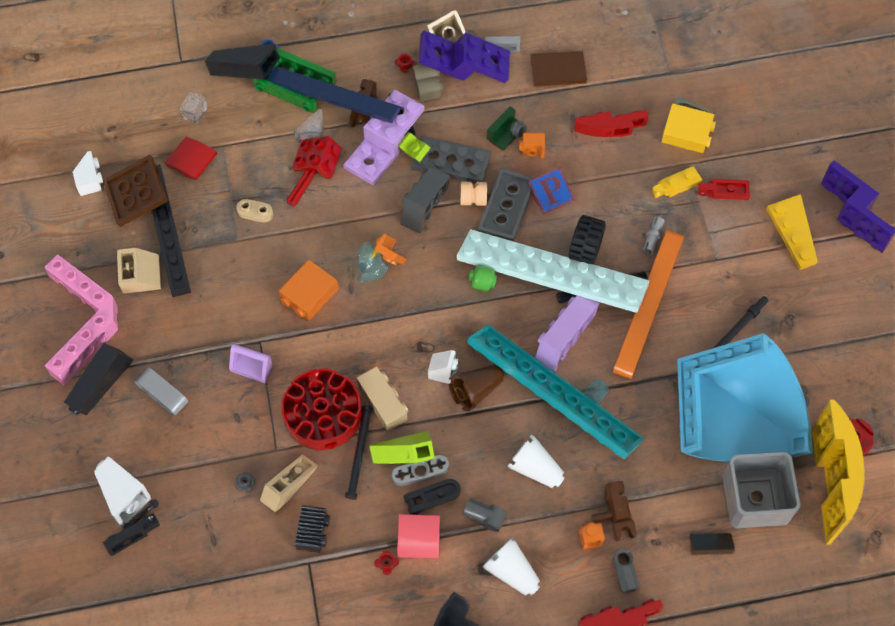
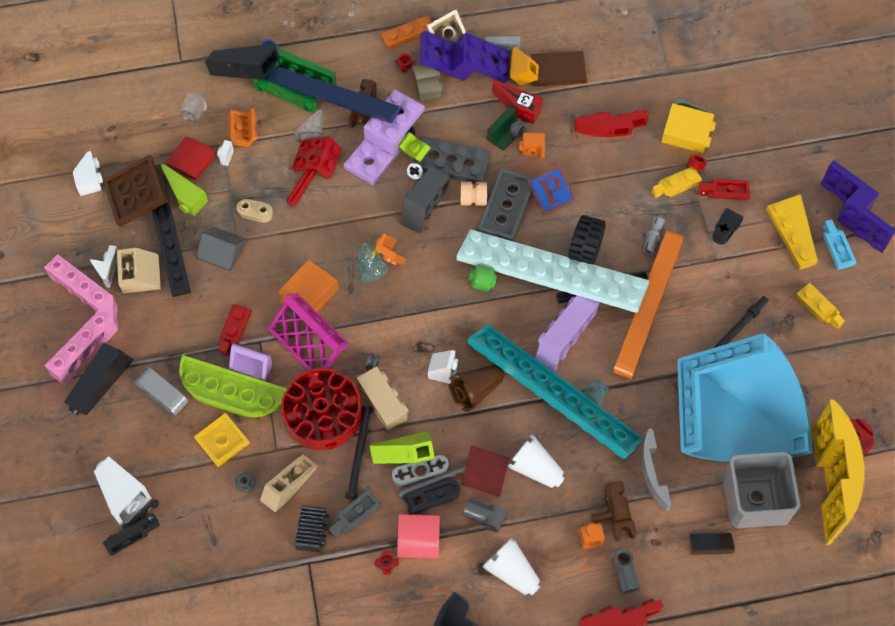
(107, 267): none -> white slope
(187, 194): none -> lime slope
(220, 248): none -> dark grey slope
(221, 440): none -> yellow tile
(225, 152): none -> white plate
(229, 389): none -> lime plate
(234, 327): none -> red hinge
(242, 127): none -> orange bracket
(313, 321): none -> dark pink fence
(354, 514): none -> dark grey hinge
(372, 361): none -> dark grey bush
(405, 32): none -> orange plate
(414, 164): none -> bush
(448, 475): none -> flat silver bar
(485, 471): none -> clear red tile
(523, 68): none -> light orange slope
(526, 104): none -> red slope
(659, 493): none -> light grey slope
(697, 162): none -> red tile
(726, 226): none -> black piece
(819, 306): none -> yellow hinge
(838, 246): none -> medium azure hinge

